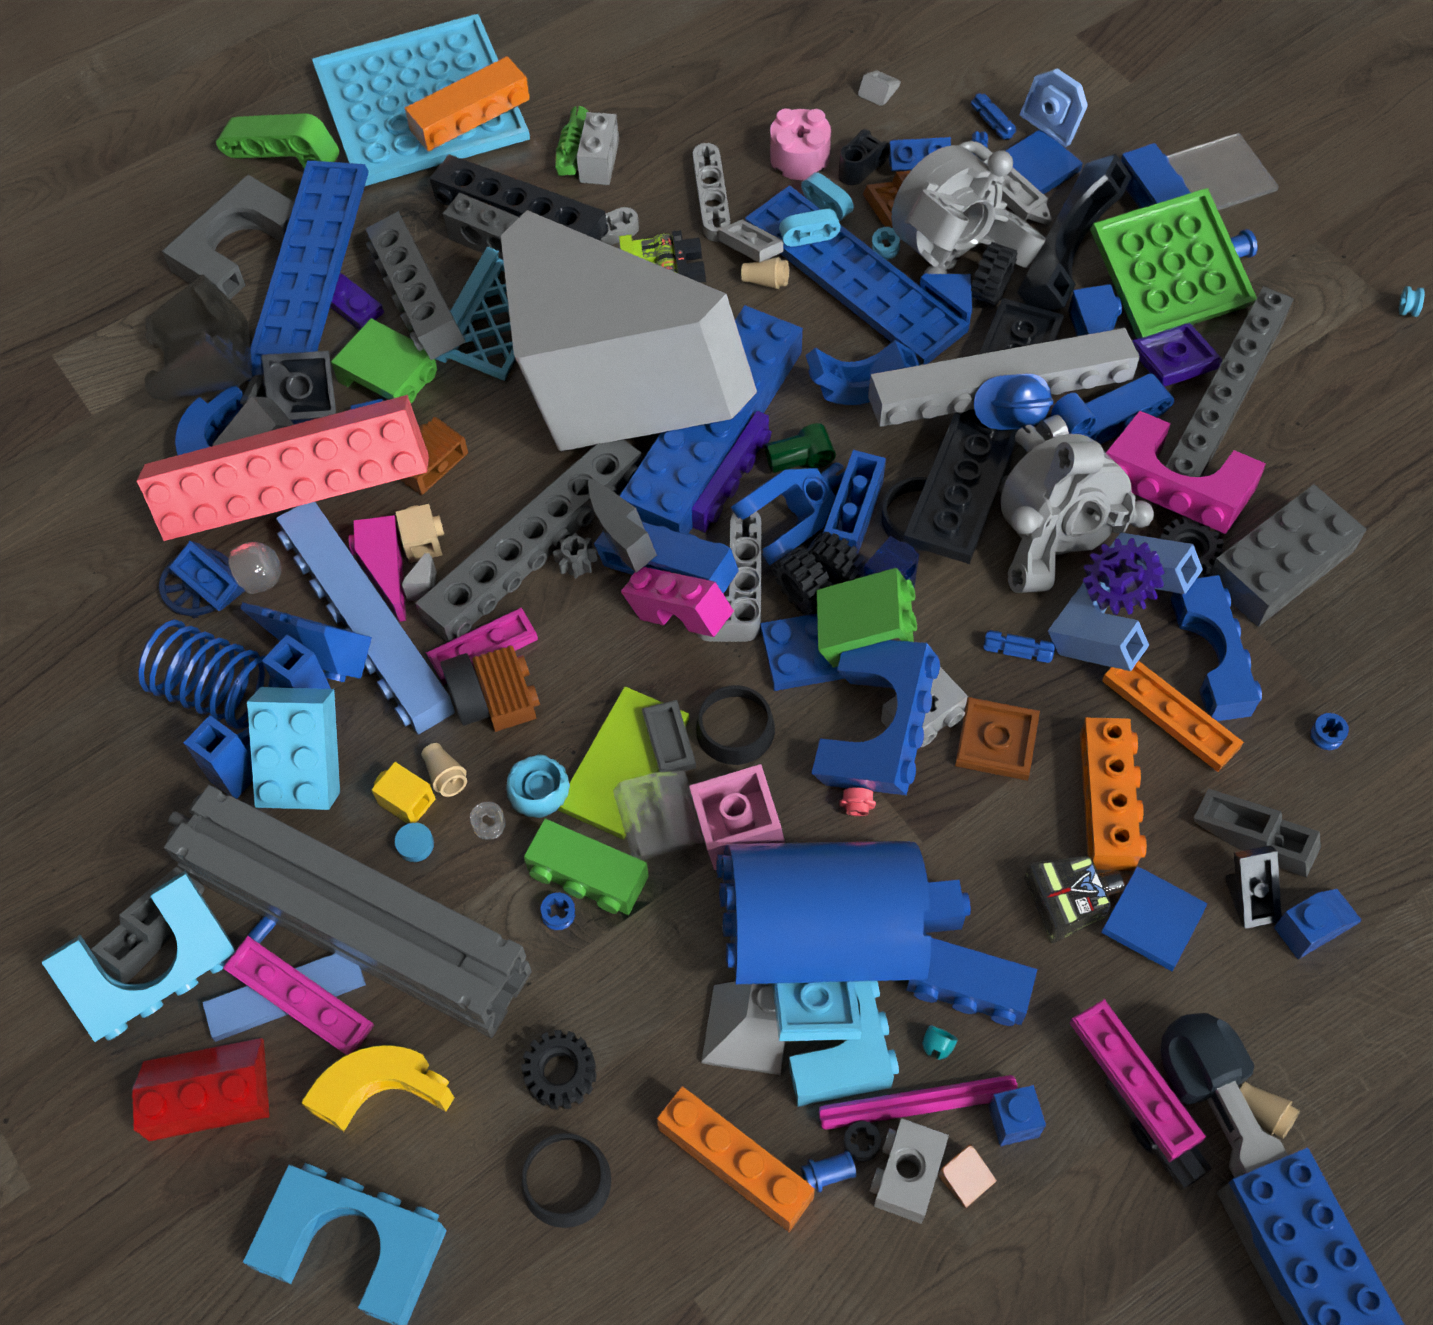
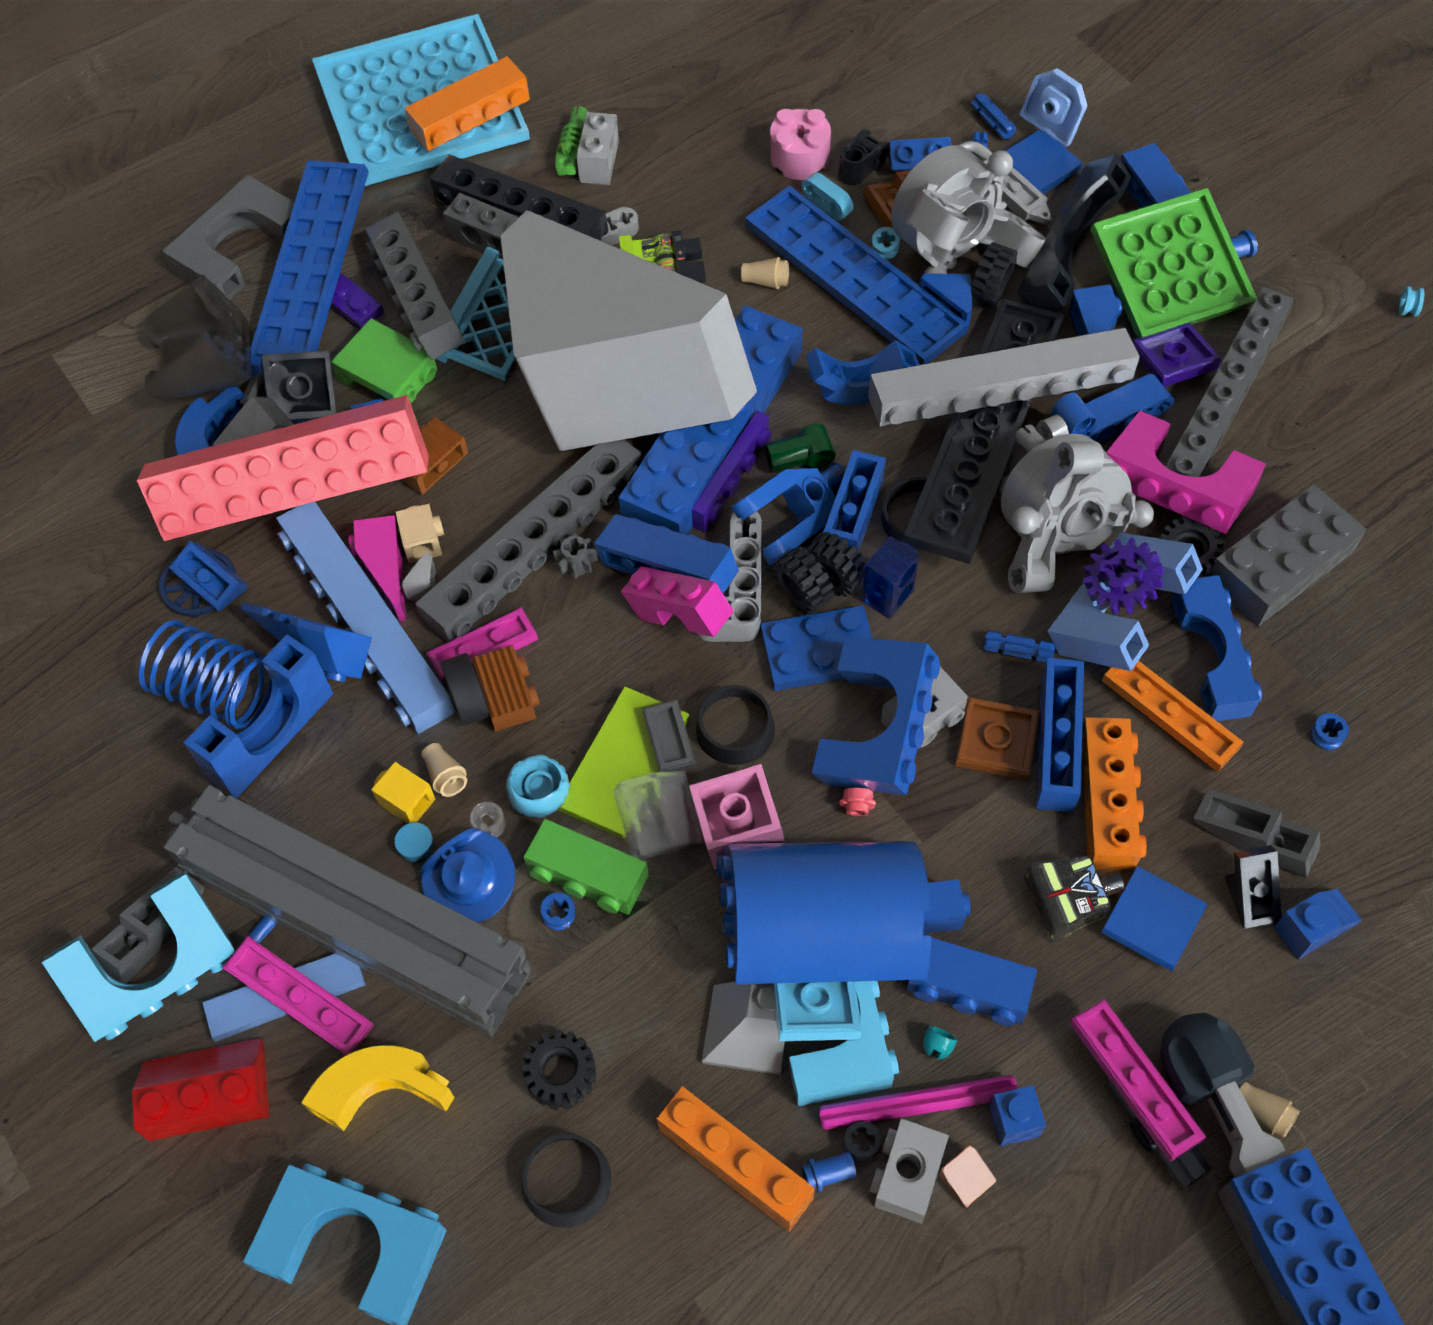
(255, 566): clear hair -> none
(278, 137): bright green beam -> none
(294, 748): medium azure brick -> none
(470, 875): none -> blue hat
(621, 526): dark grey slope -> none
(710, 191): light grey beam -> none
(751, 240): light grey plate -> none
(809, 227): medium azure beam -> none
(864, 613): bright green panel -> none
(878, 87): light grey slope -> none
(1012, 401): blue piece -> none
(1060, 735): none -> blue brick
(1226, 169): clear piece -> none

